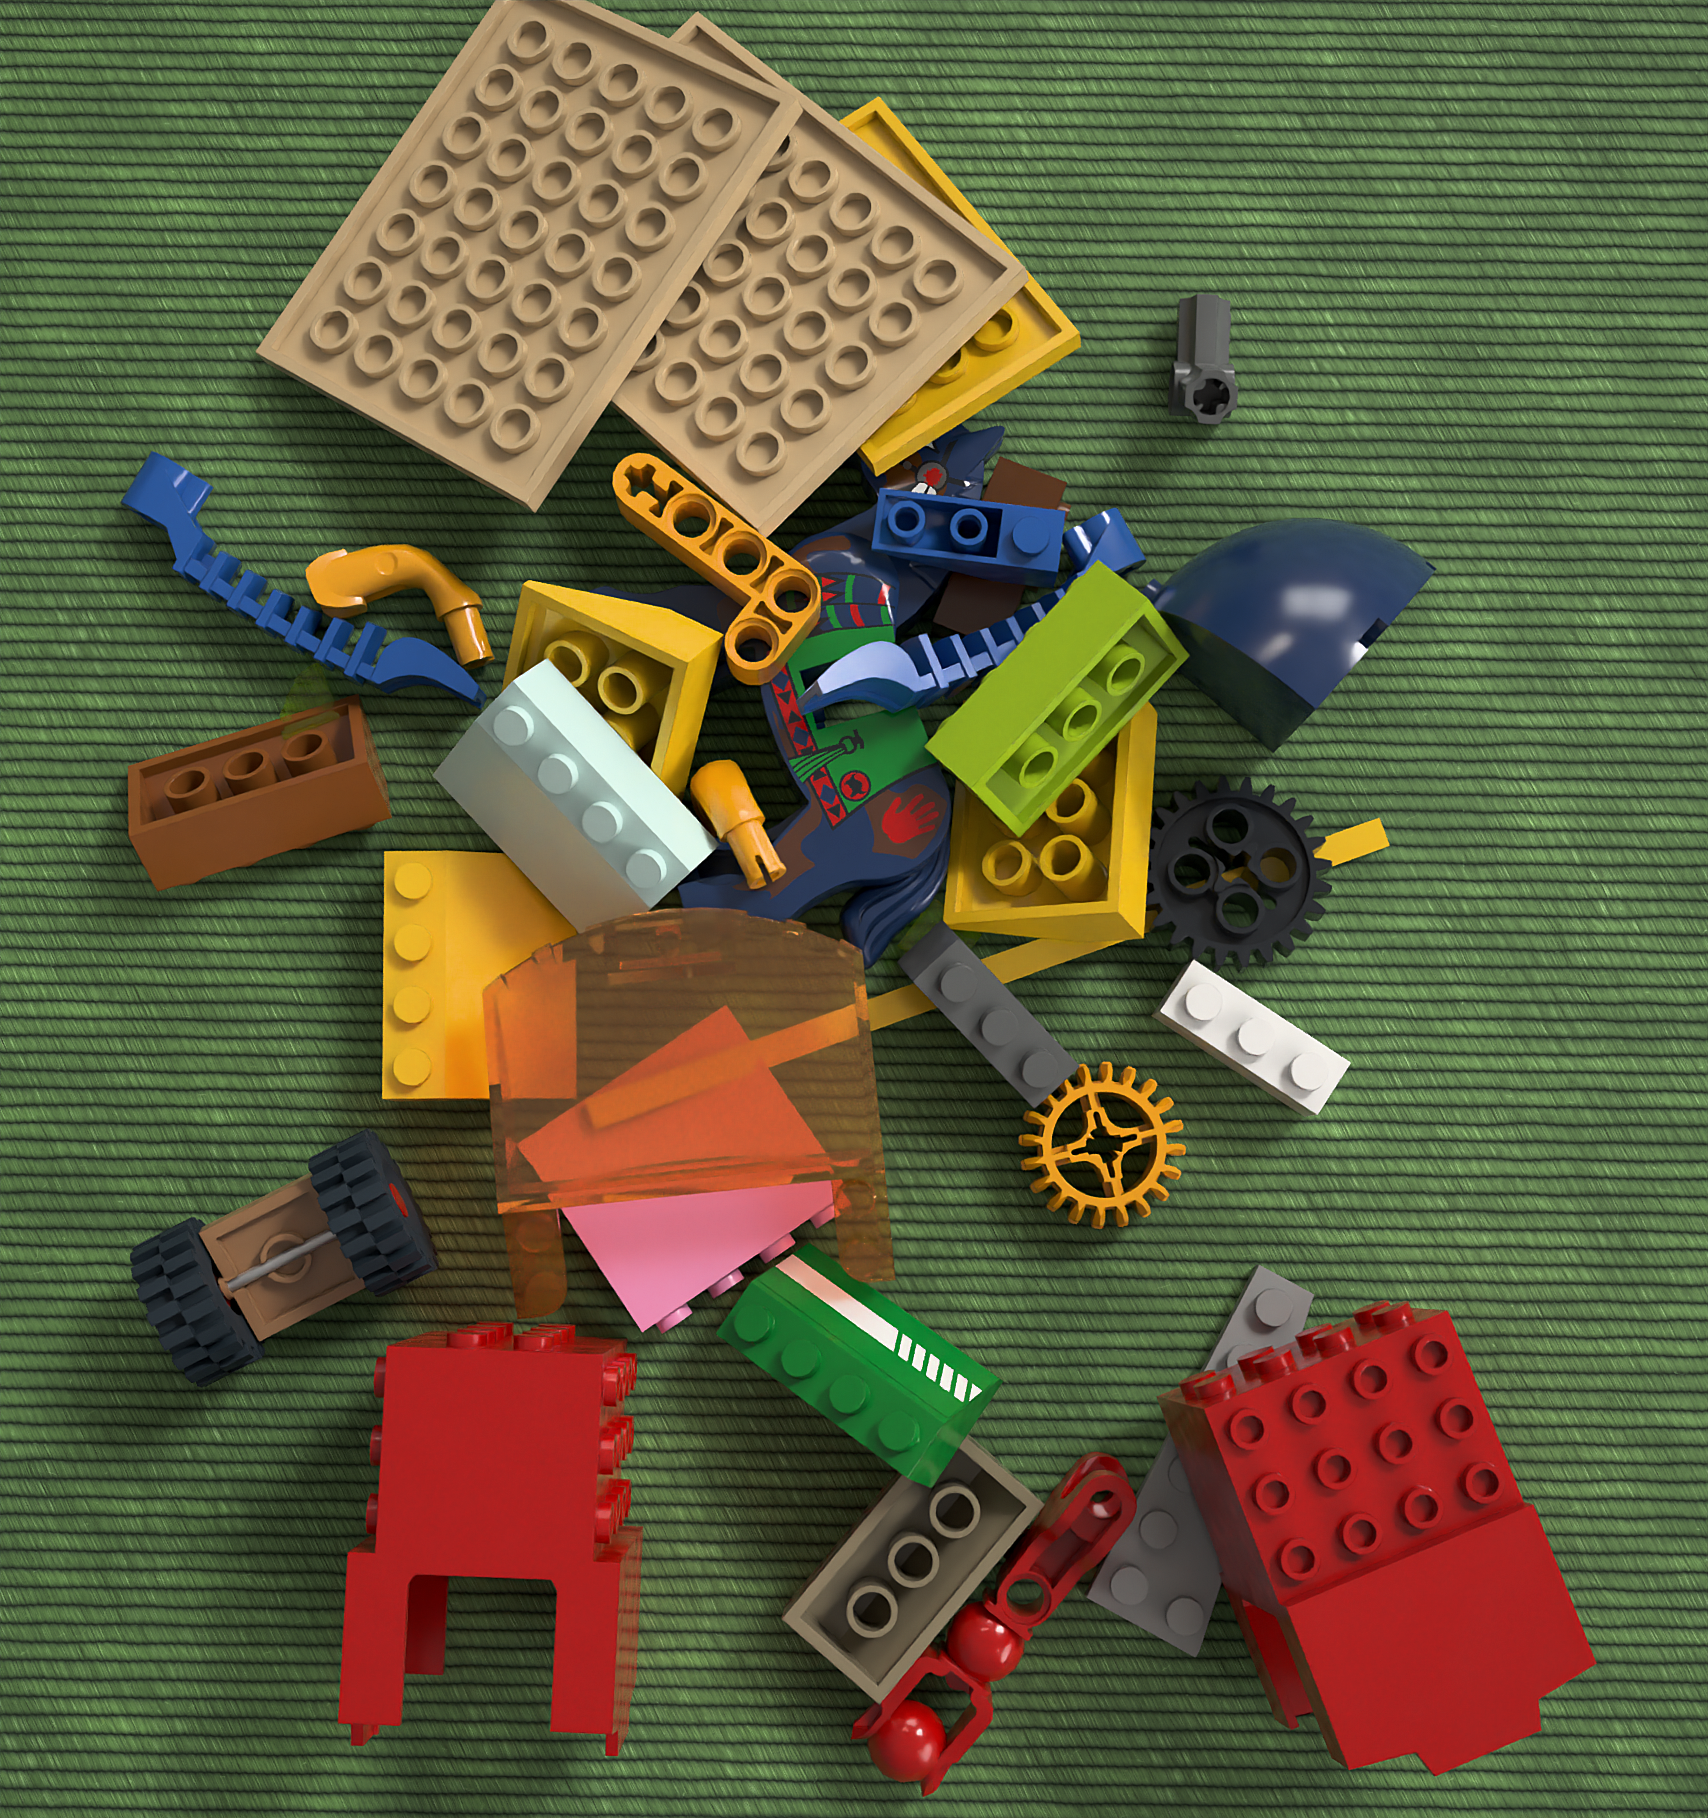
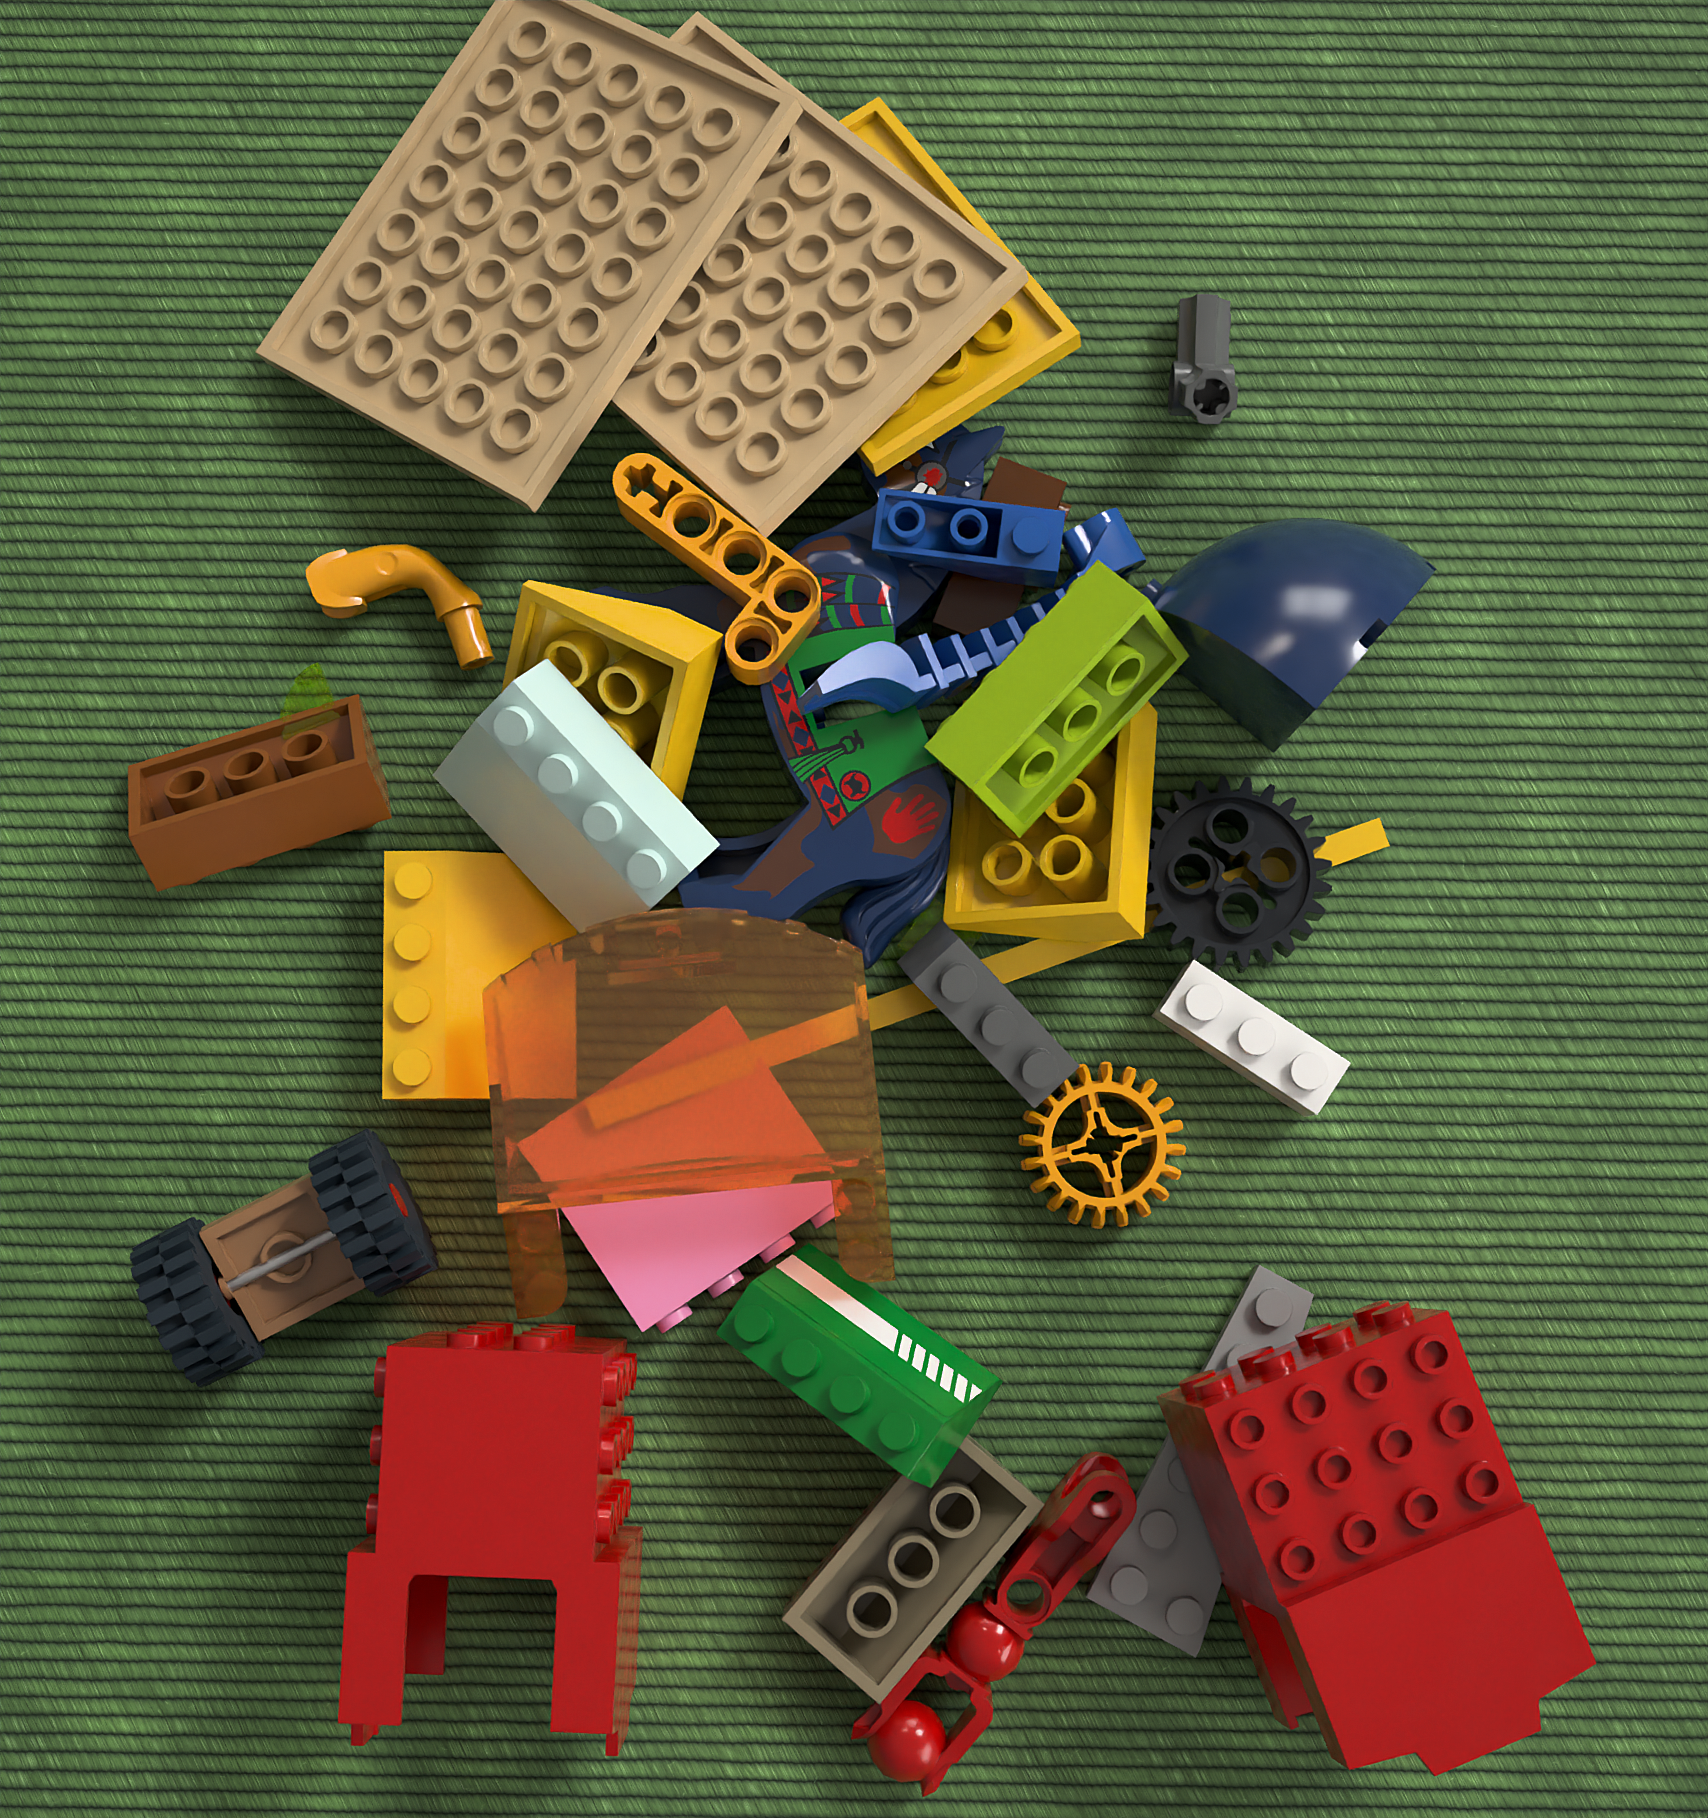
(171, 500): blue piece -> none
(733, 815): light orange piece -> none

